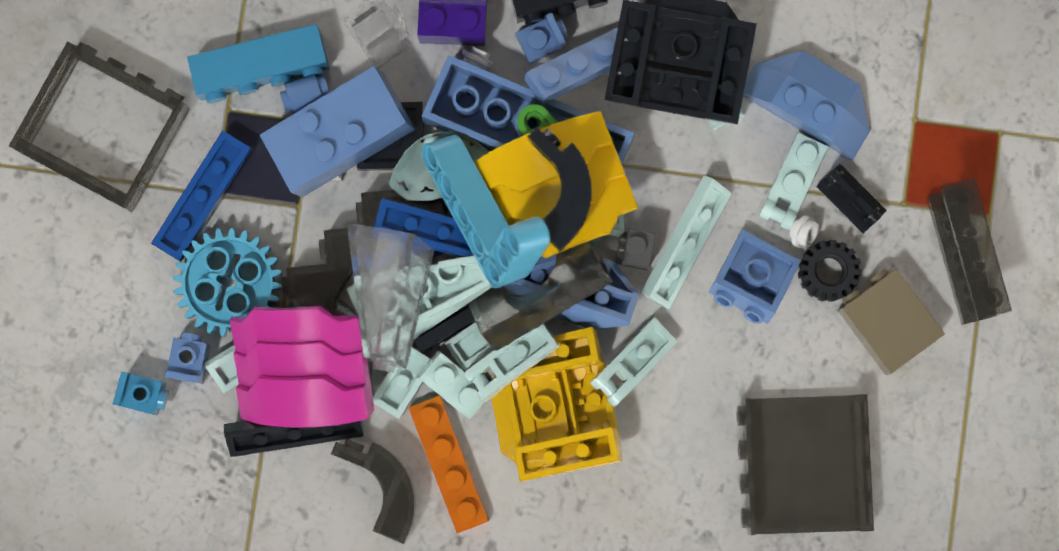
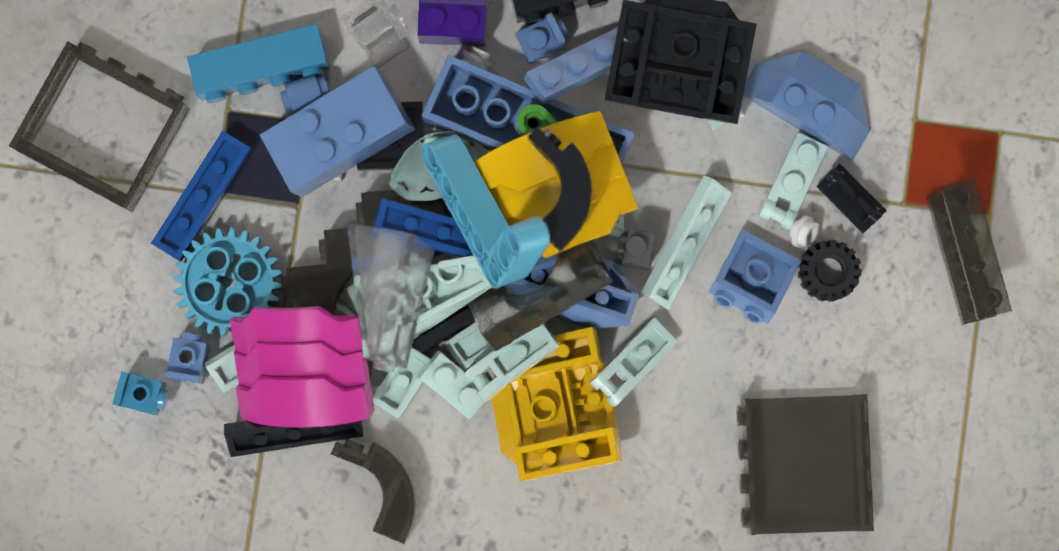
(448, 464): orange plate -> none
(890, 320): dark tan brick -> none

